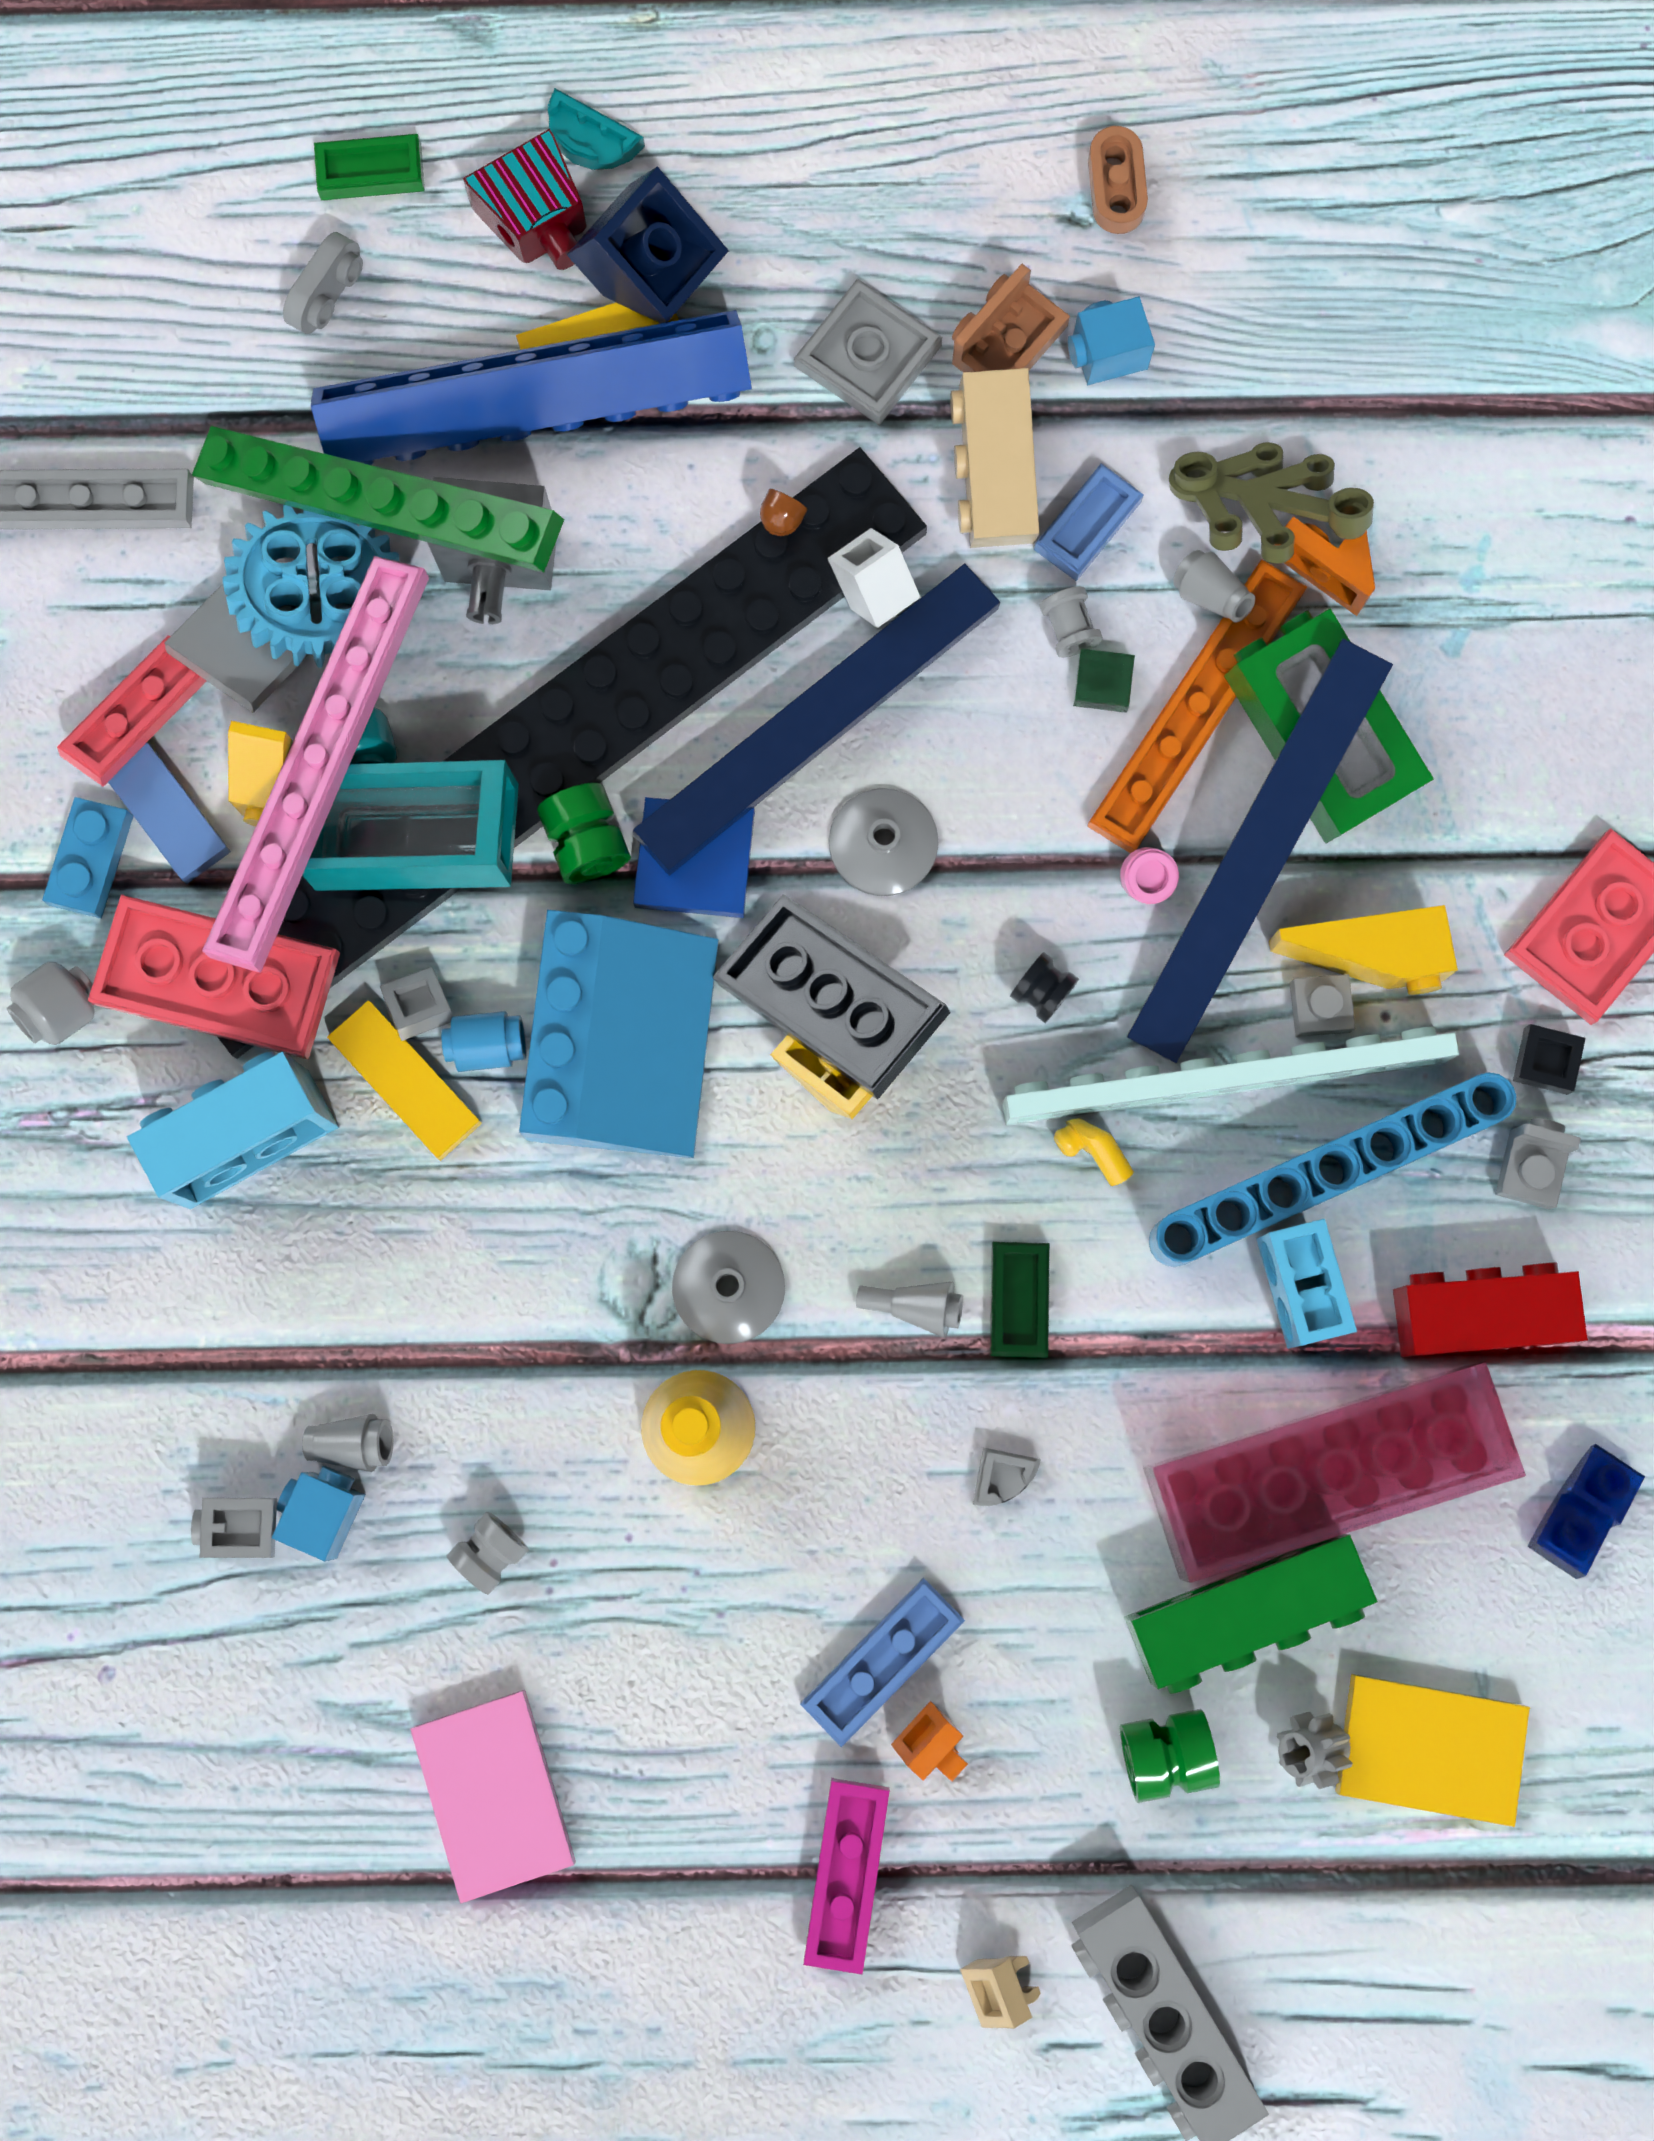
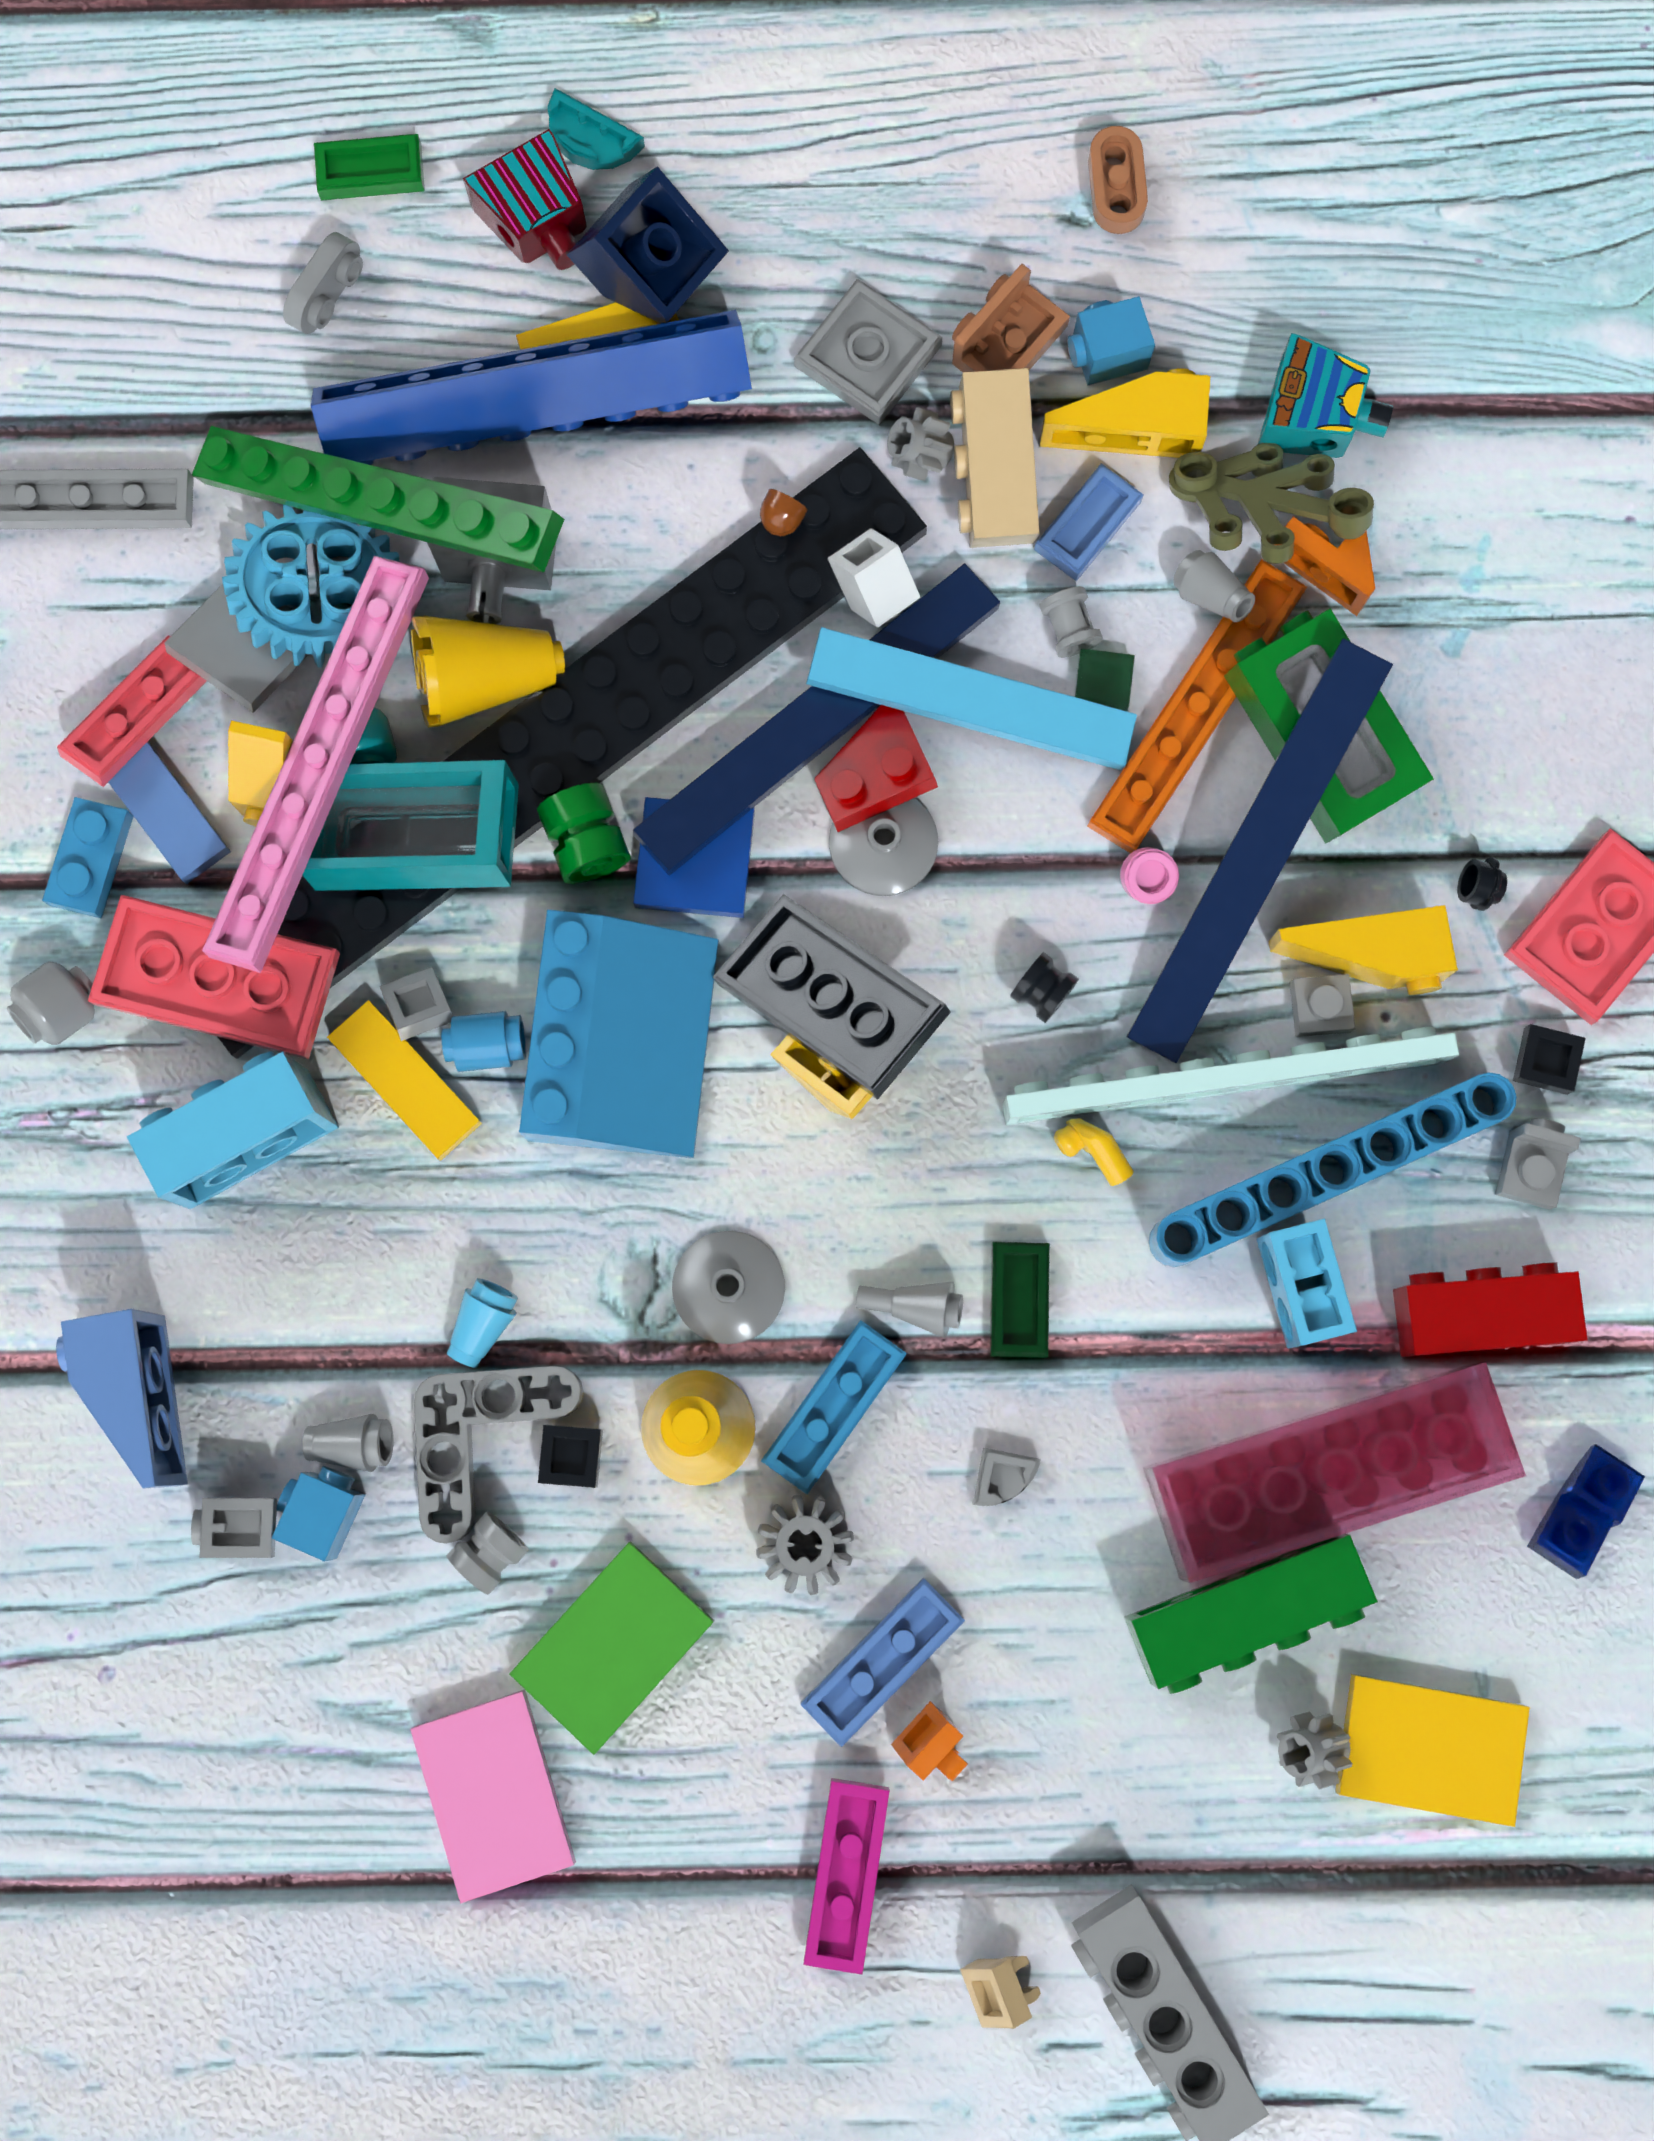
(127, 1383): none -> medium blue slope
(472, 1411): none -> light grey beam
(479, 665): none -> yellow cone
(480, 1321): none -> medium azure cone
(570, 1456): none -> black plate
(611, 1647): none -> bright green tile
(803, 1564): none -> light grey gear
(833, 1407): none -> dark azure tile
(875, 770): none -> red wing
(920, 444): none -> light grey gear
(971, 699): none -> medium azure tile
(1147, 416): none -> yellow slope
(1169, 1755): green wheel -> none
(1320, 401): none -> torso
(1482, 883): none -> black plate

